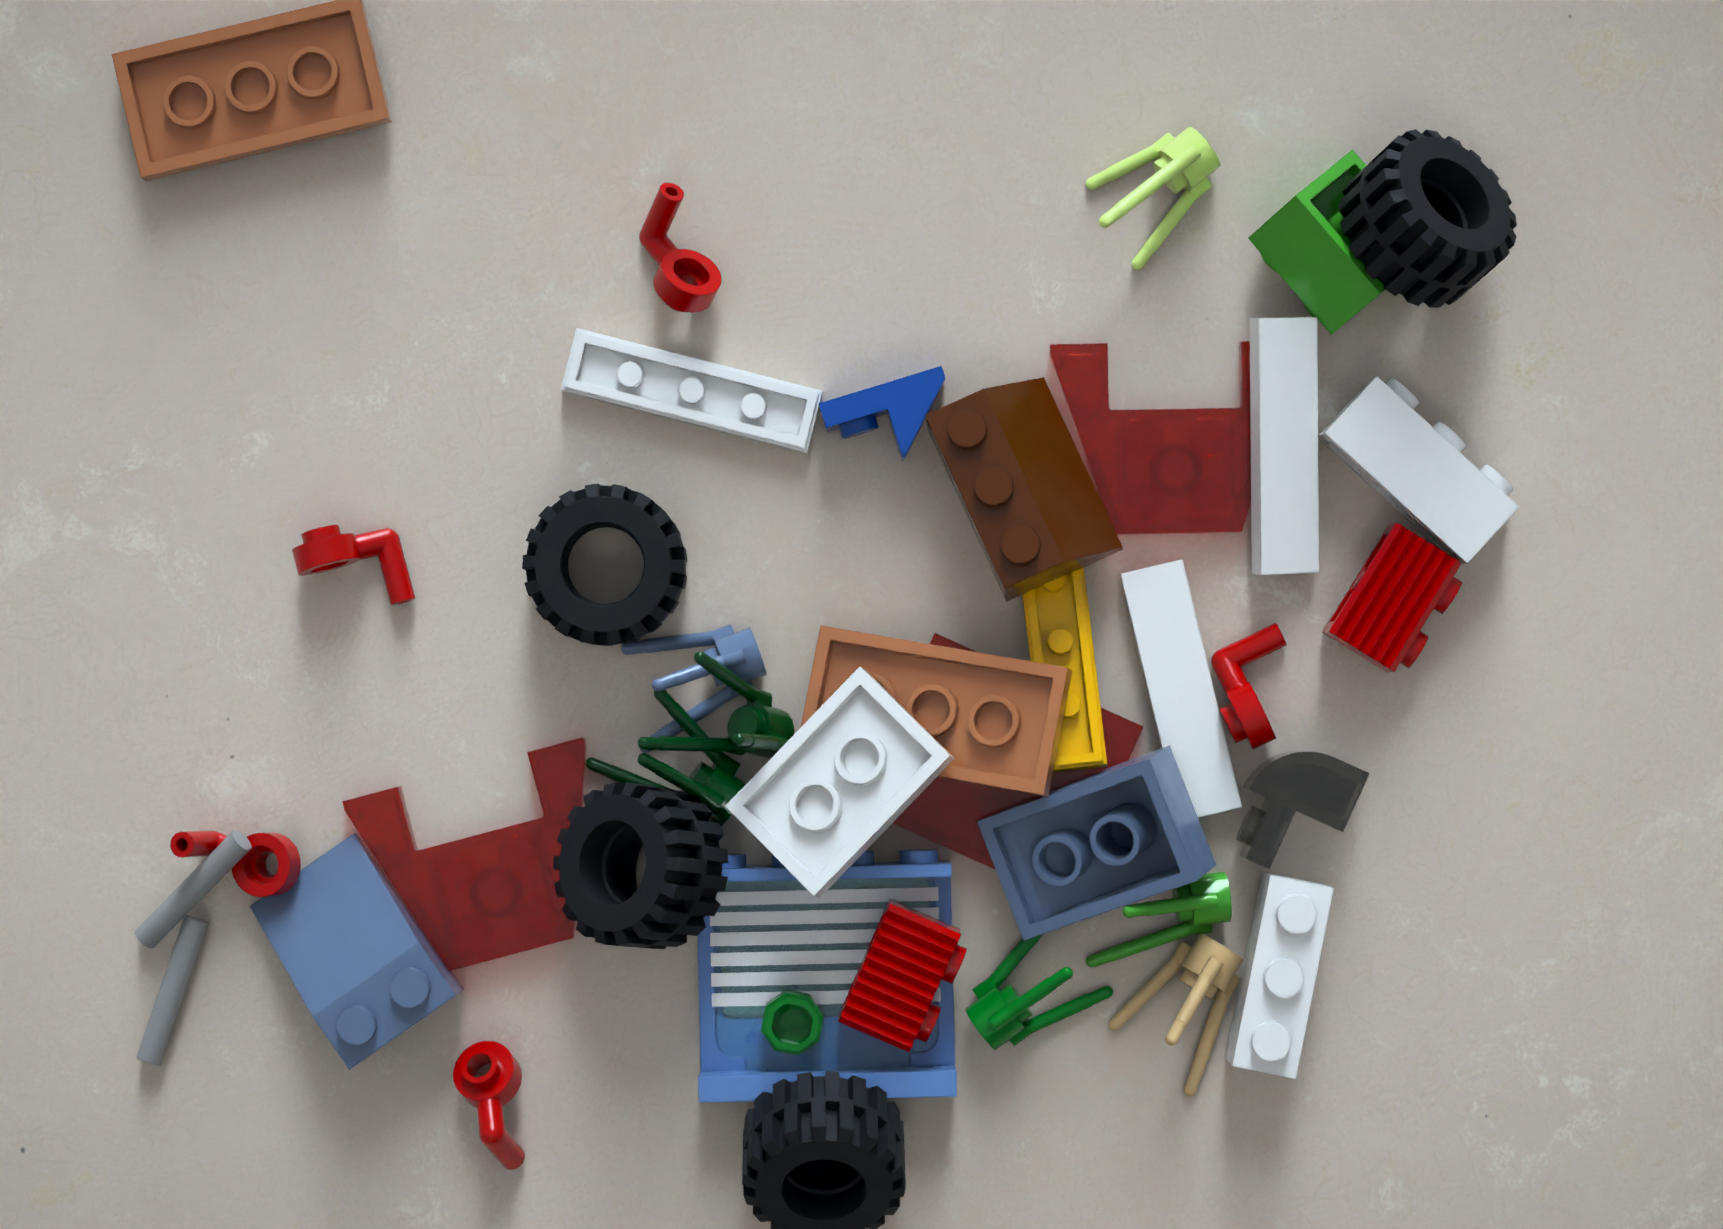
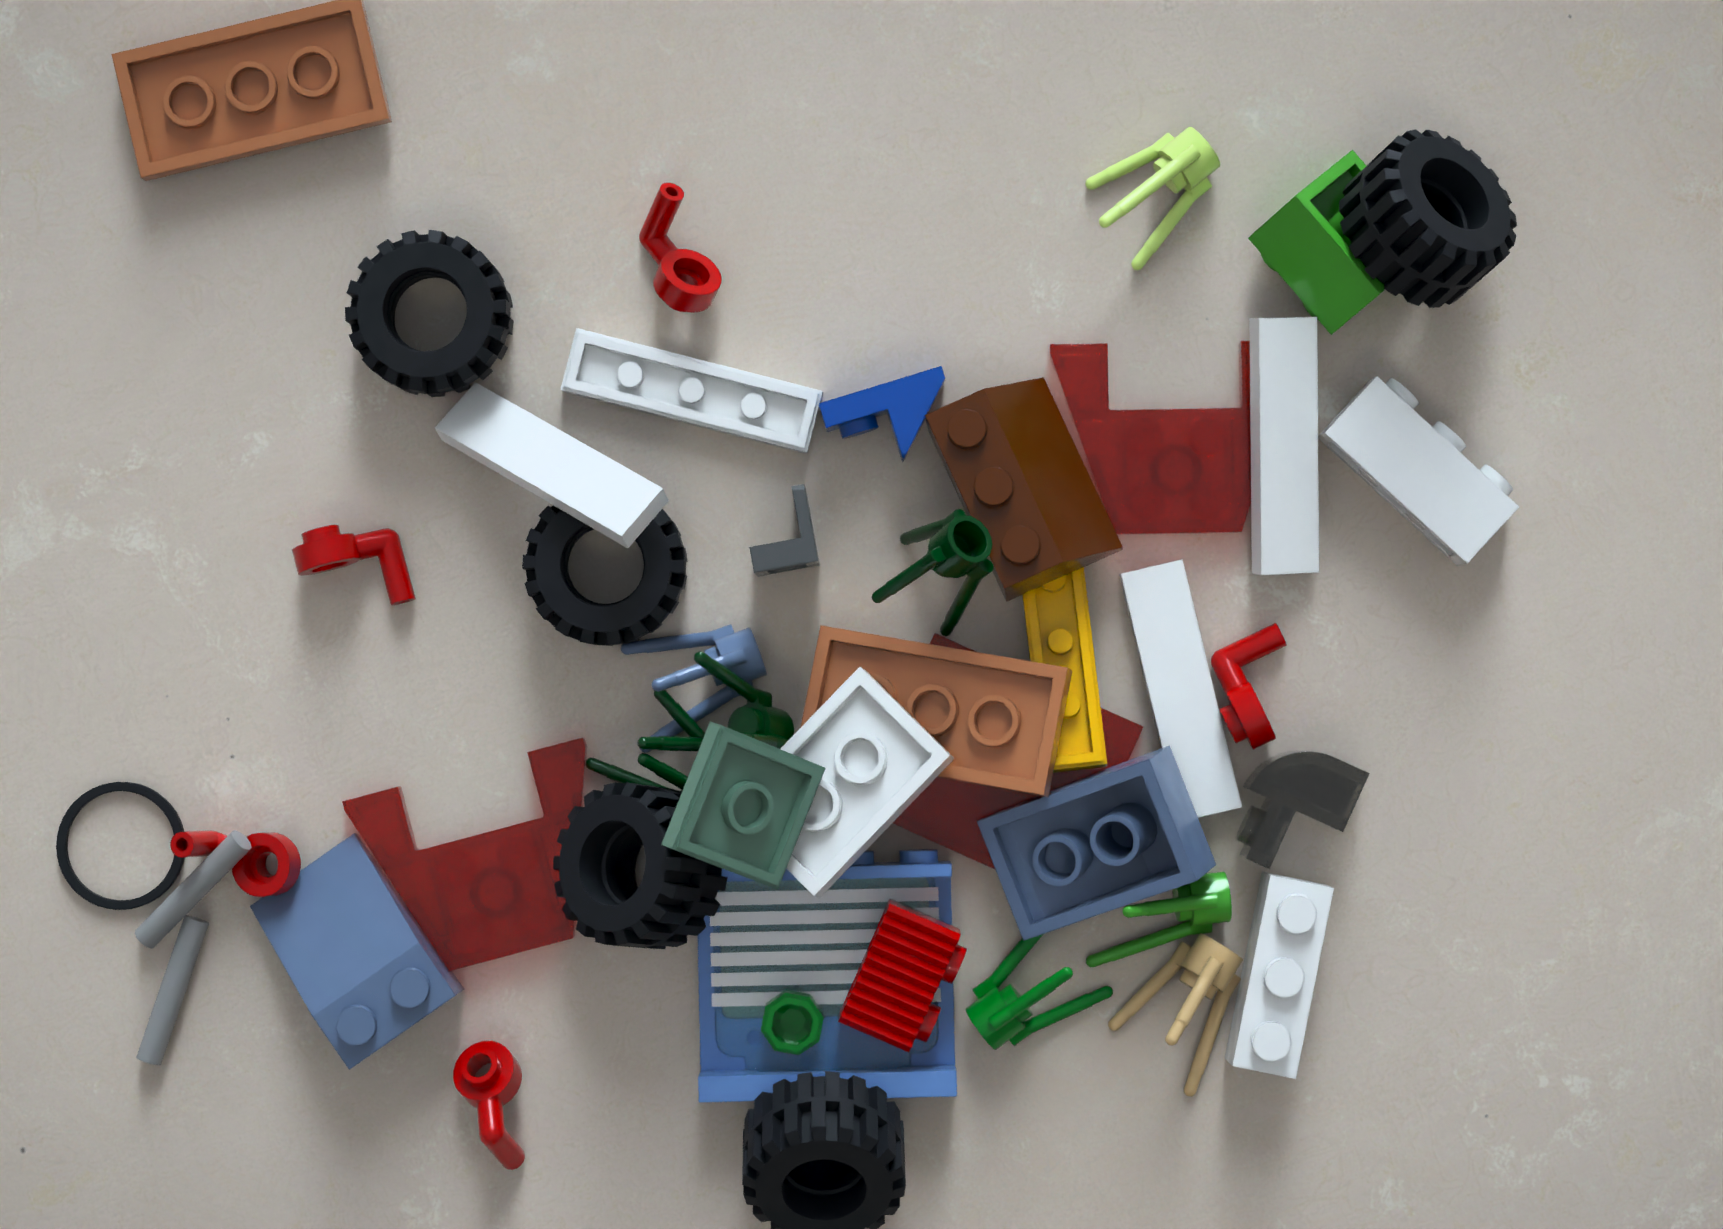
(62, 846): none -> black piece
(386, 280): none -> black tyre
(552, 465): none -> white tile
(743, 805): none -> sand green tile
(791, 553): none -> dark grey panel
(955, 549): none -> dark green plant
(1394, 598): red brick -> none

